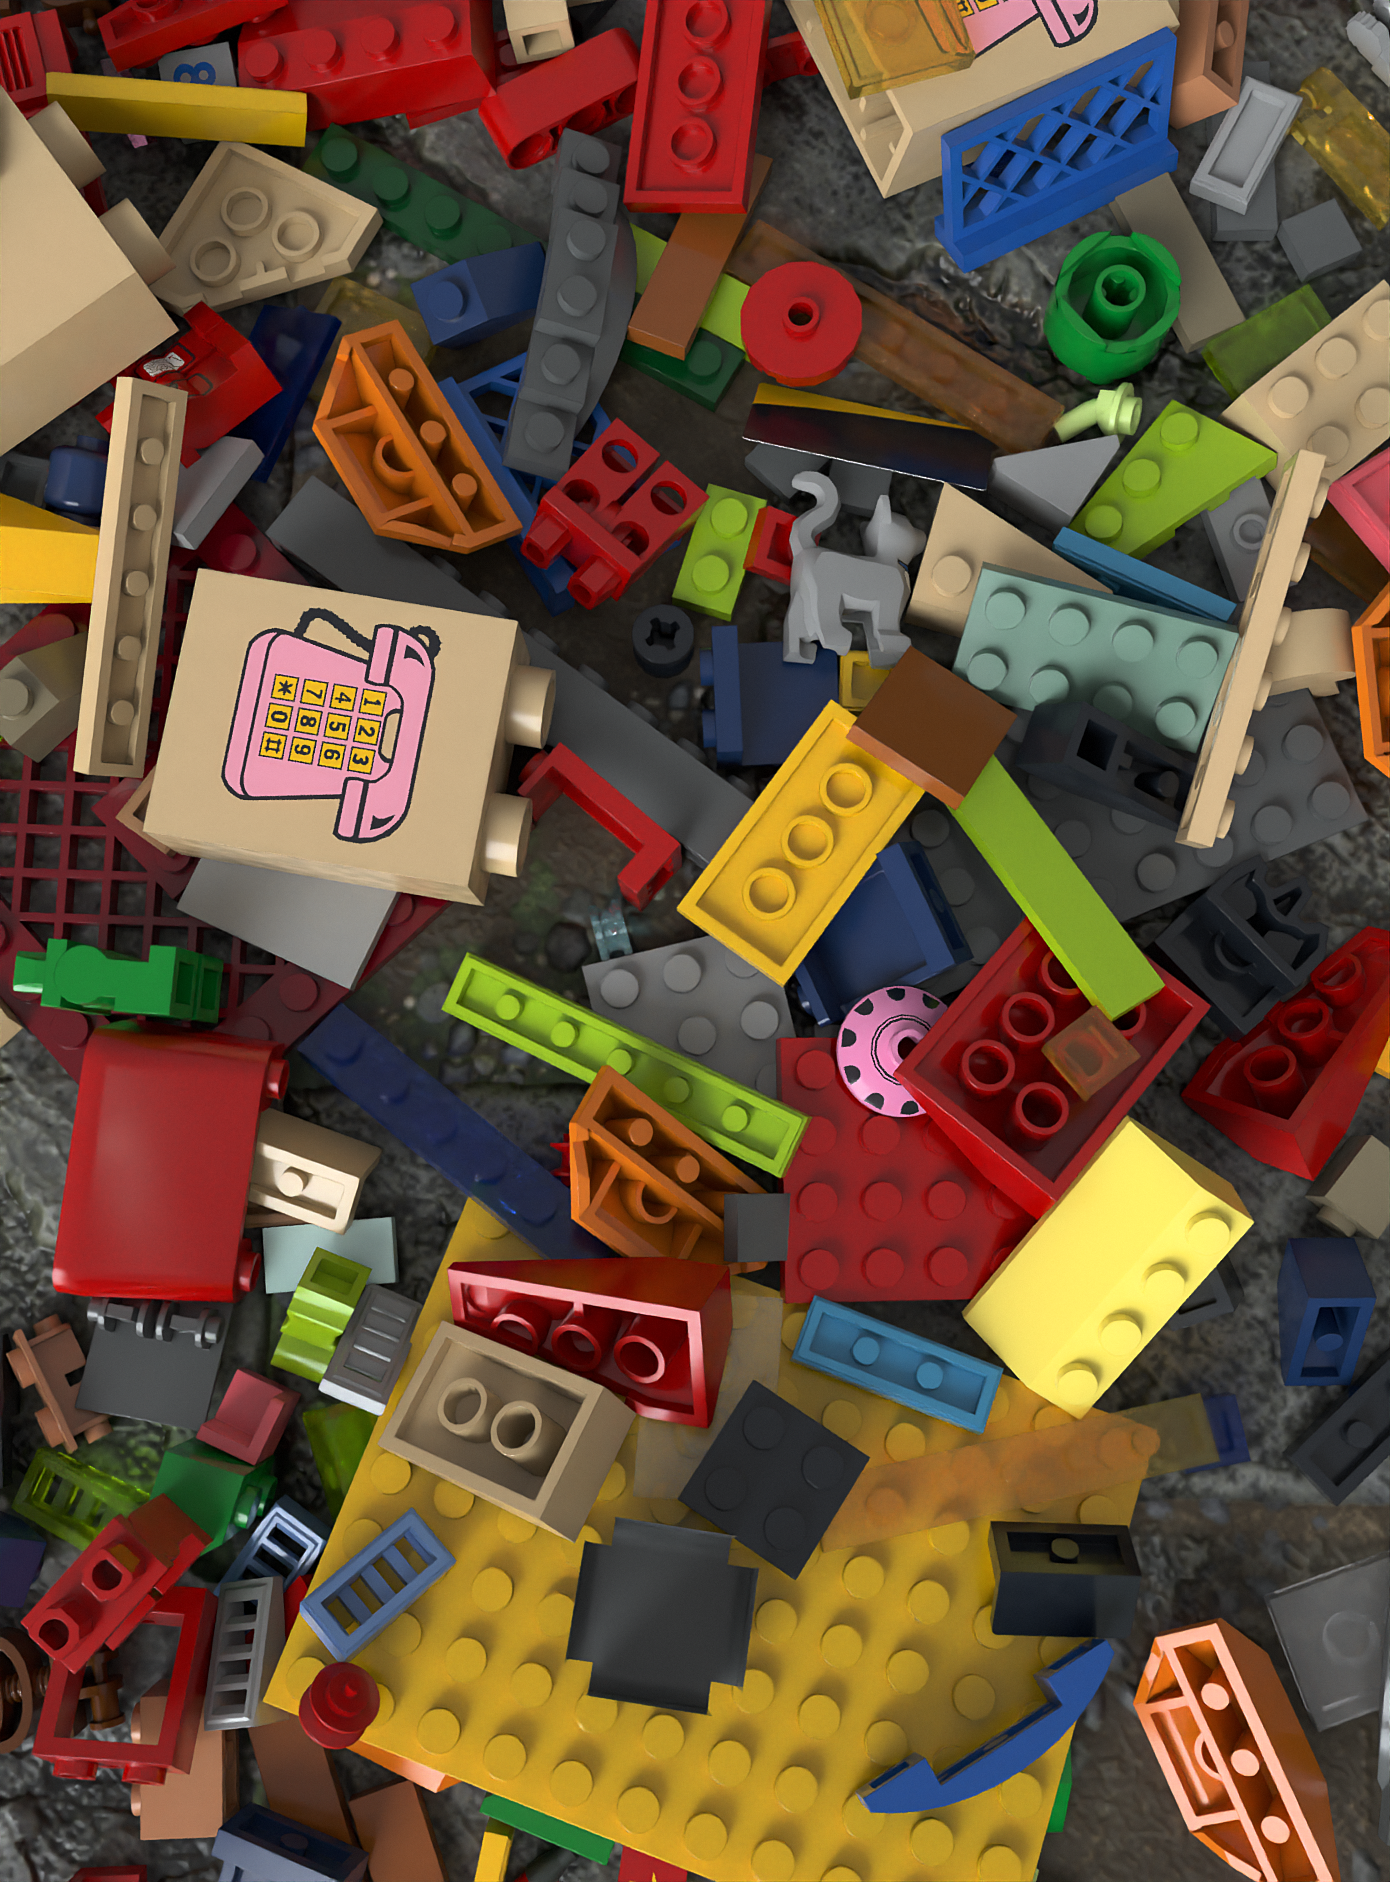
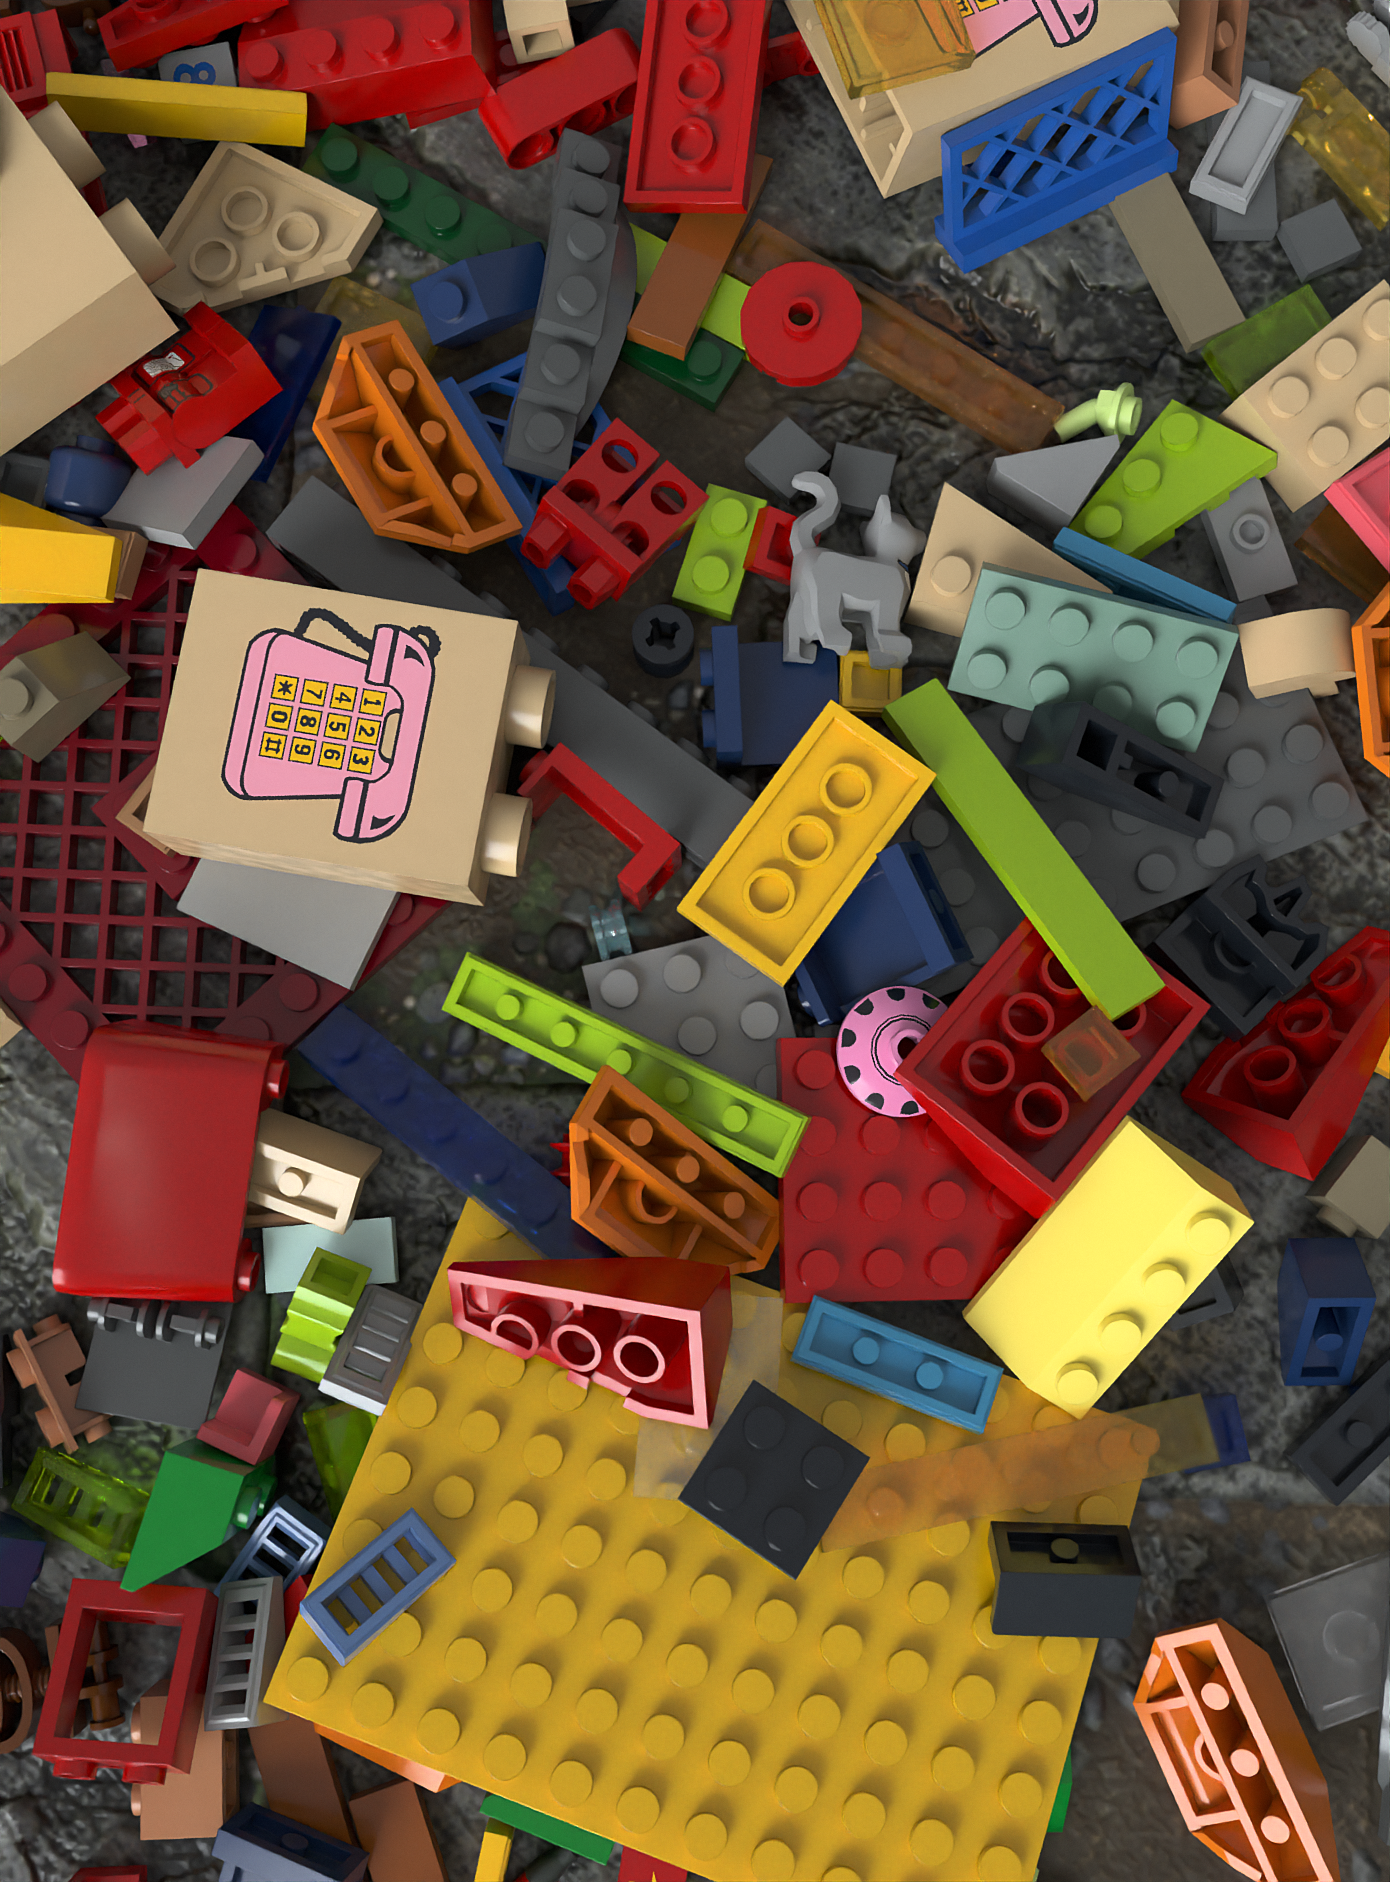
(96, 980): green hips -> none
(116, 1582): red hips -> none
(130, 578): tan plate -> none
(339, 1705): red wheel -> none
(509, 1429): tan slope -> none
(662, 1615): dark grey piece -> none
(756, 1227): dark grey tile -> none
(869, 436): black sticker -> none
(931, 727): dark orange tile -> none
(1068, 1687): blue slope -> none
(1112, 305): green brick -> none
(1261, 624): tan plate -> none

